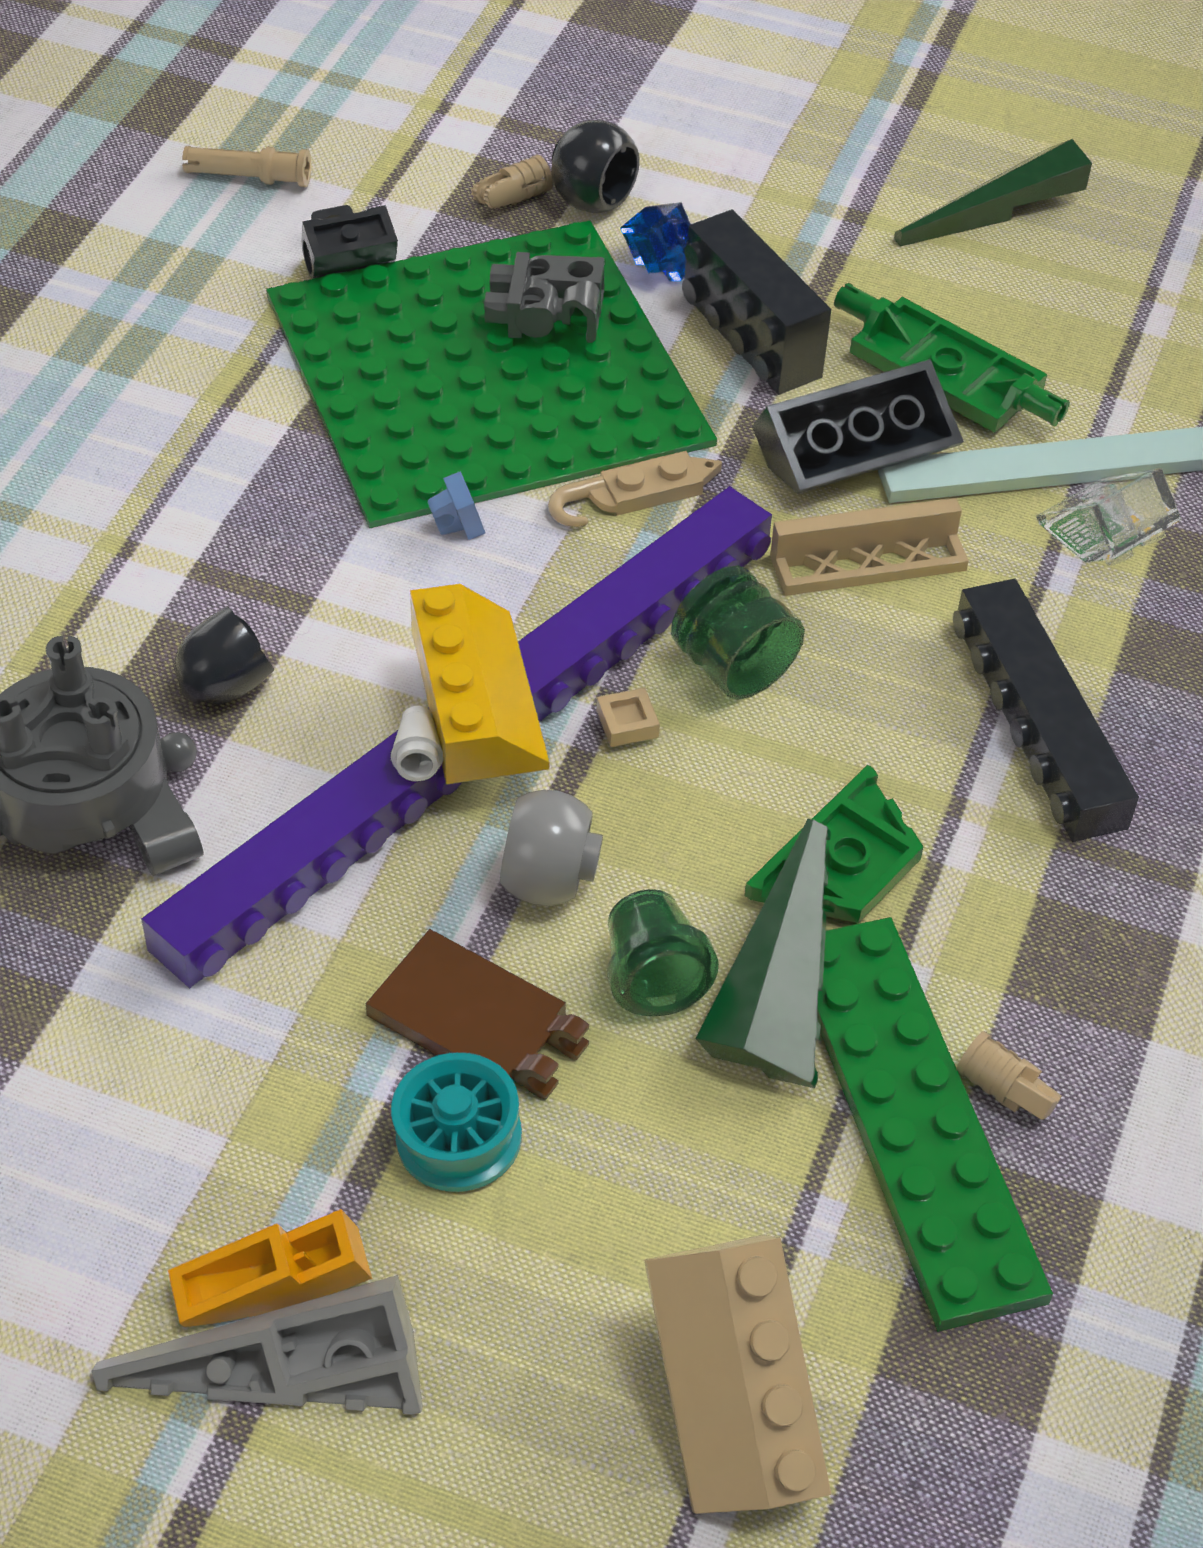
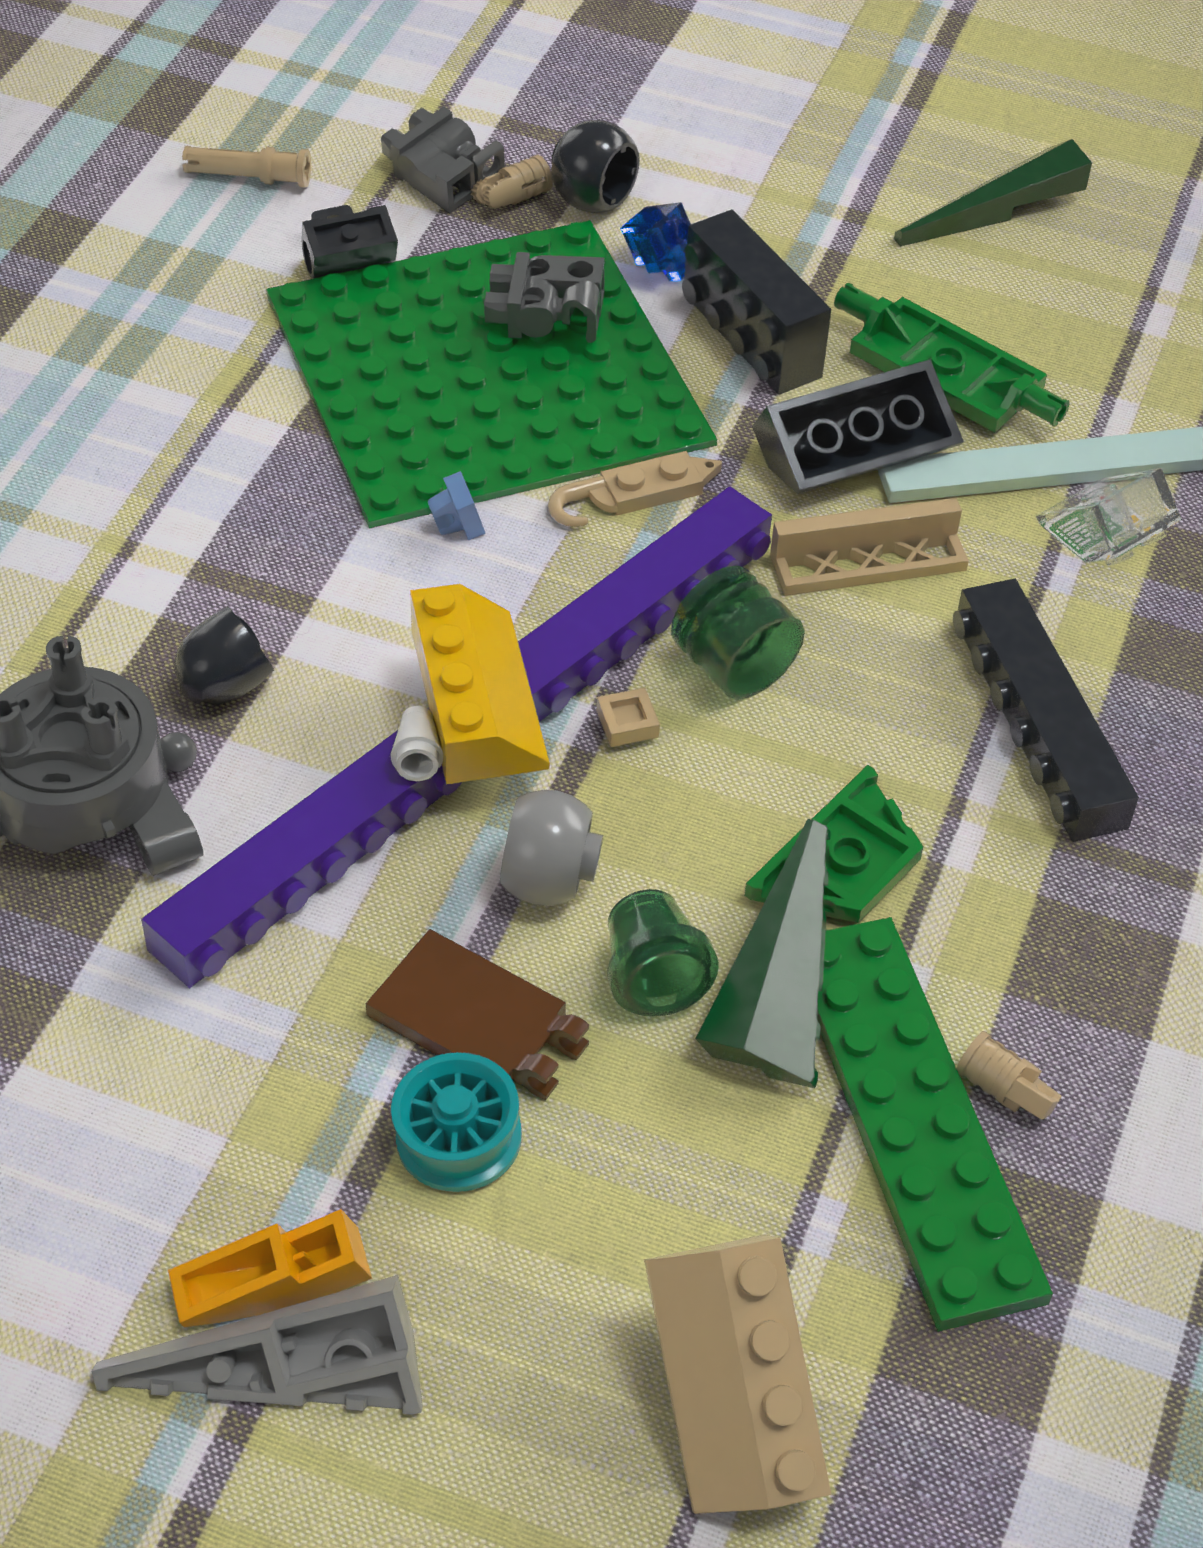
(440, 155): none -> dark grey hips

